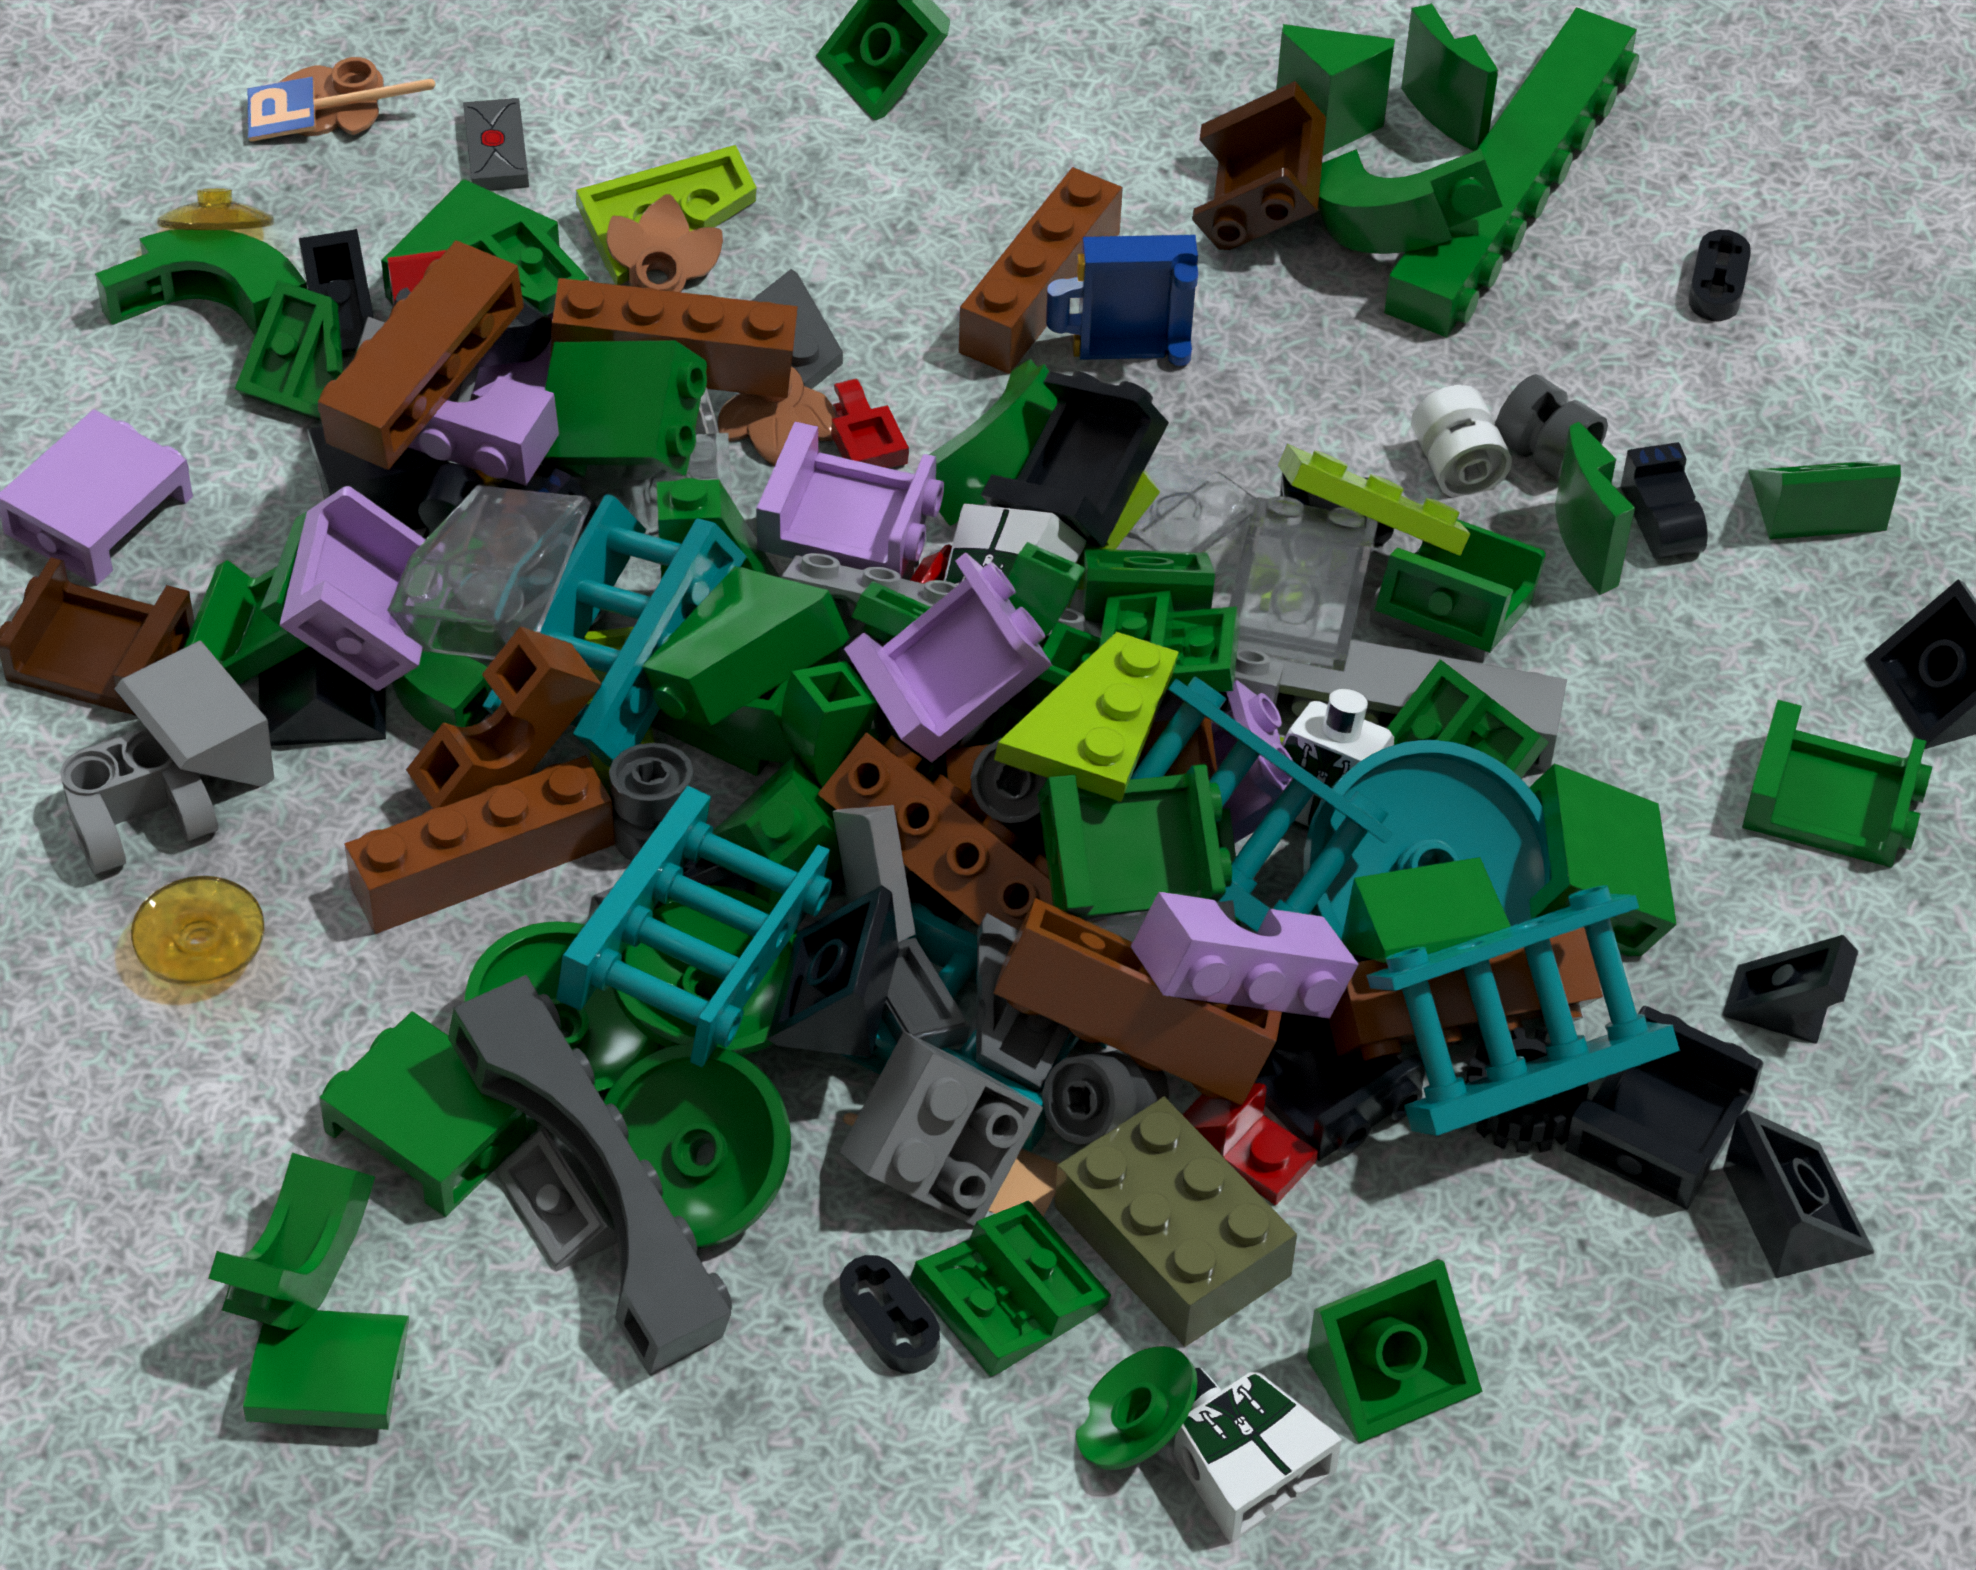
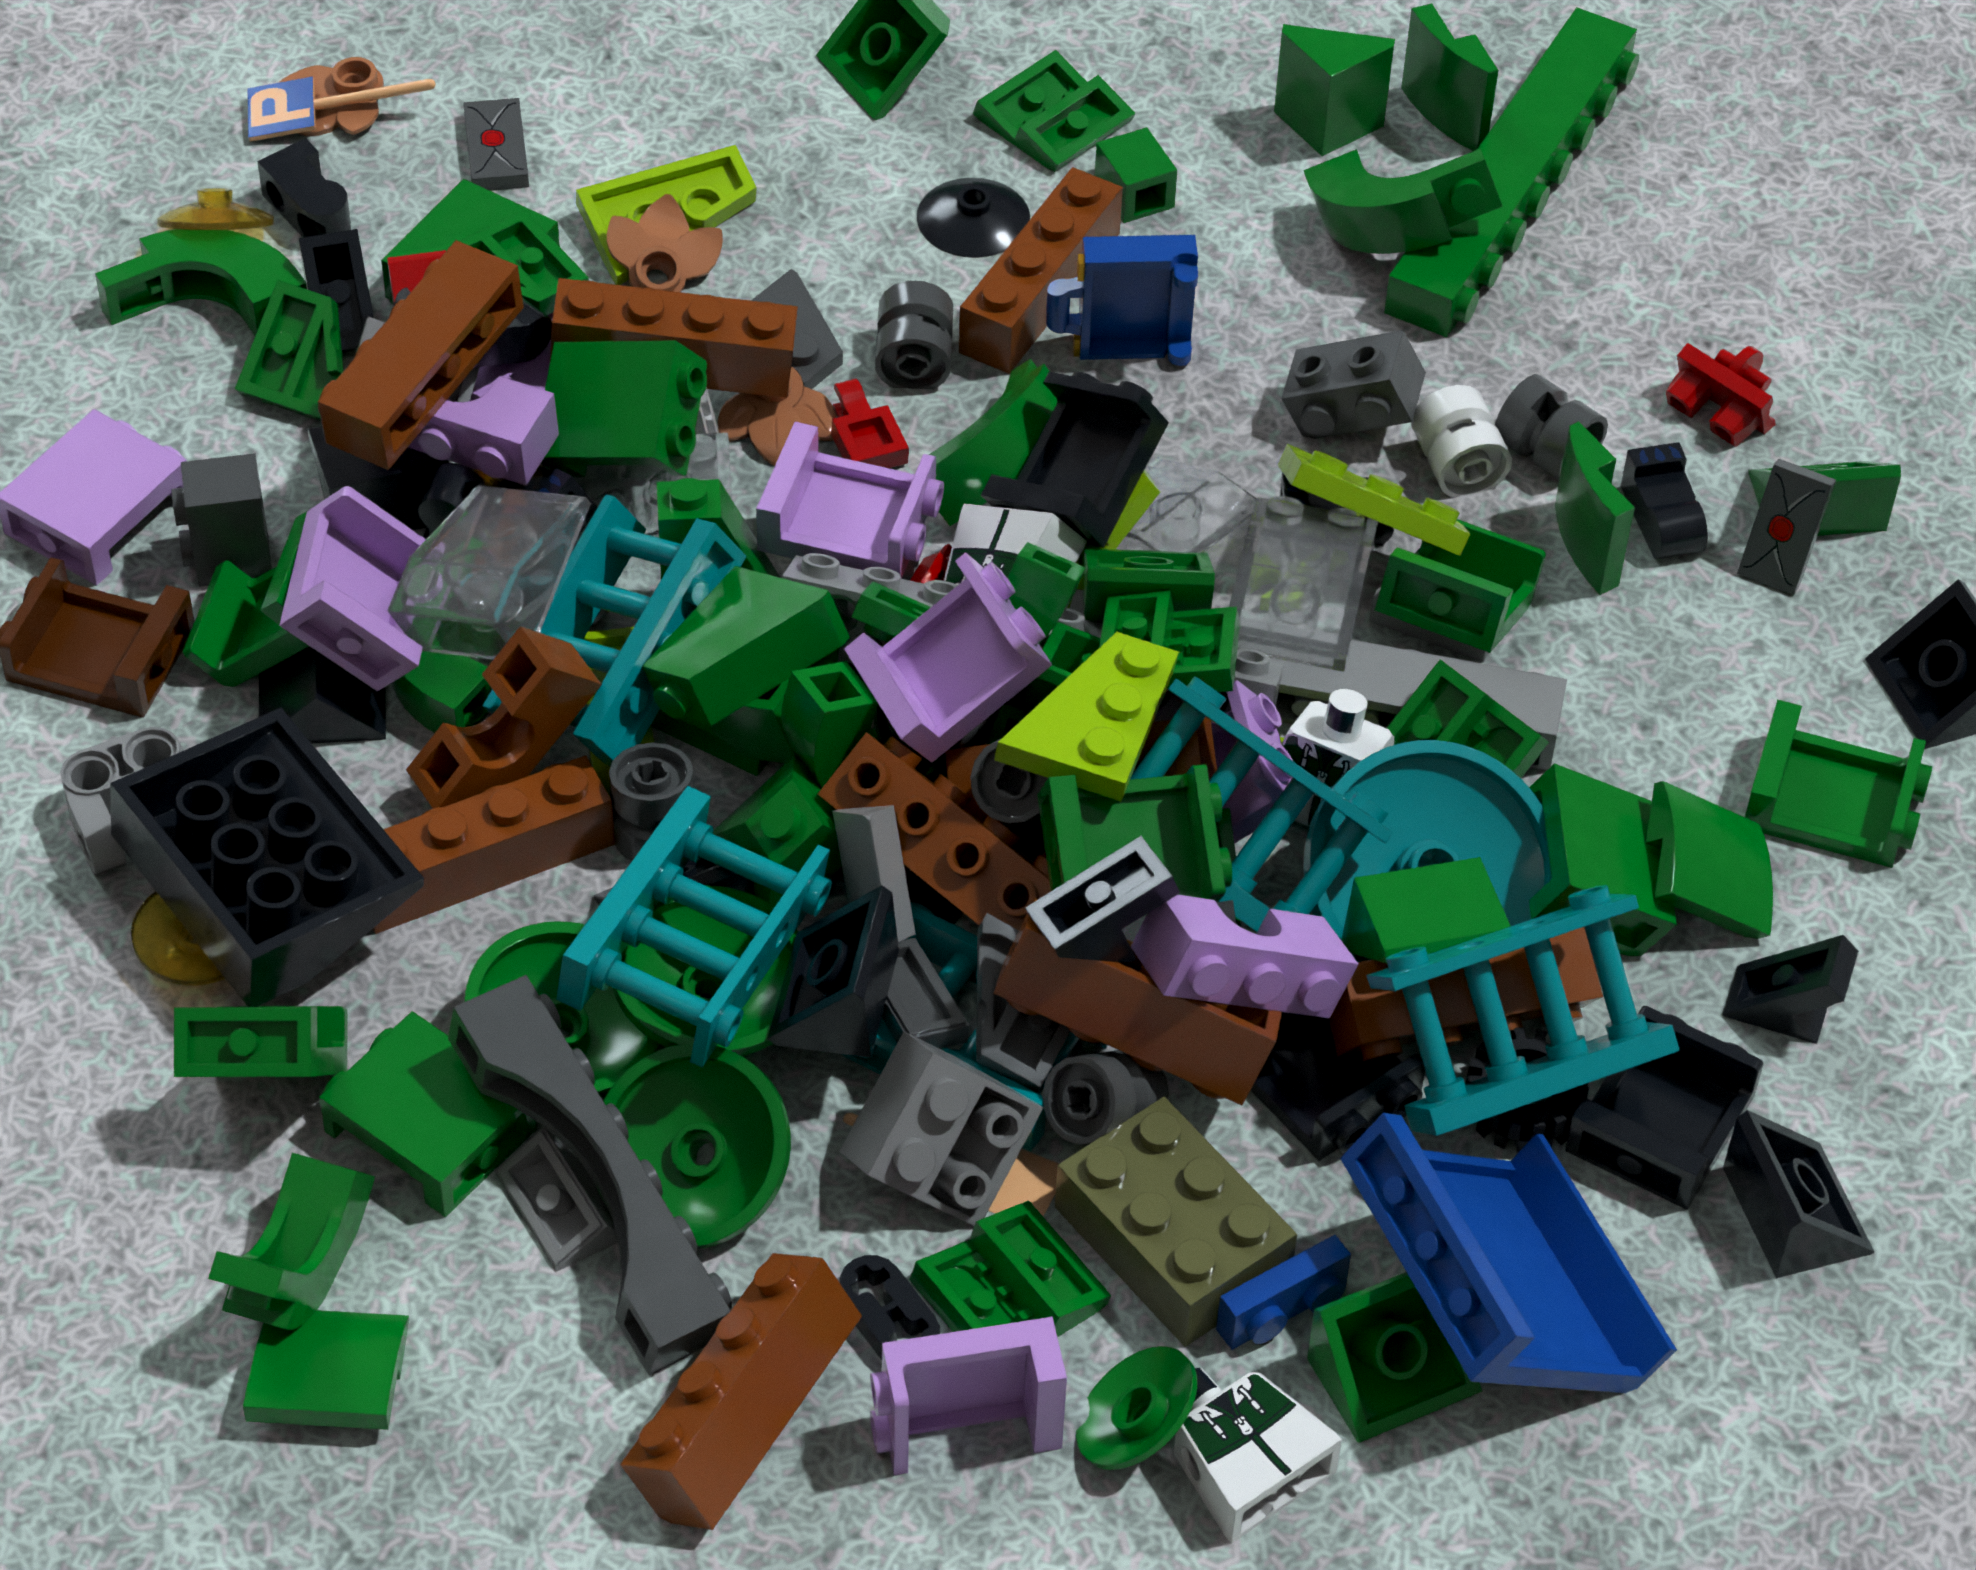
(201, 716): light grey slope -> none
(224, 516): none -> dark grey brick
(260, 1041): none -> green panel
(261, 854): none -> black slope
(300, 193): none -> black leg
(741, 1390): none -> dark orange brick
(914, 335): none -> dark grey wheel
(967, 1382): none -> lavender panel
(972, 217): none -> black dish
(1053, 111): none -> green slope
(1093, 907): none -> black slope
(1141, 169): none -> green brick
(1252, 1143): red slope -> none
(1265, 1303): none -> blue plate
(1266, 166): reddish brown panel -> none
(1354, 385): none -> dark grey brick
(1509, 1263): none -> blue panel
(1711, 862): none -> green slope
(1728, 382): none -> red hips
(1730, 277): black beam -> none
(1786, 526): none -> dark grey tile

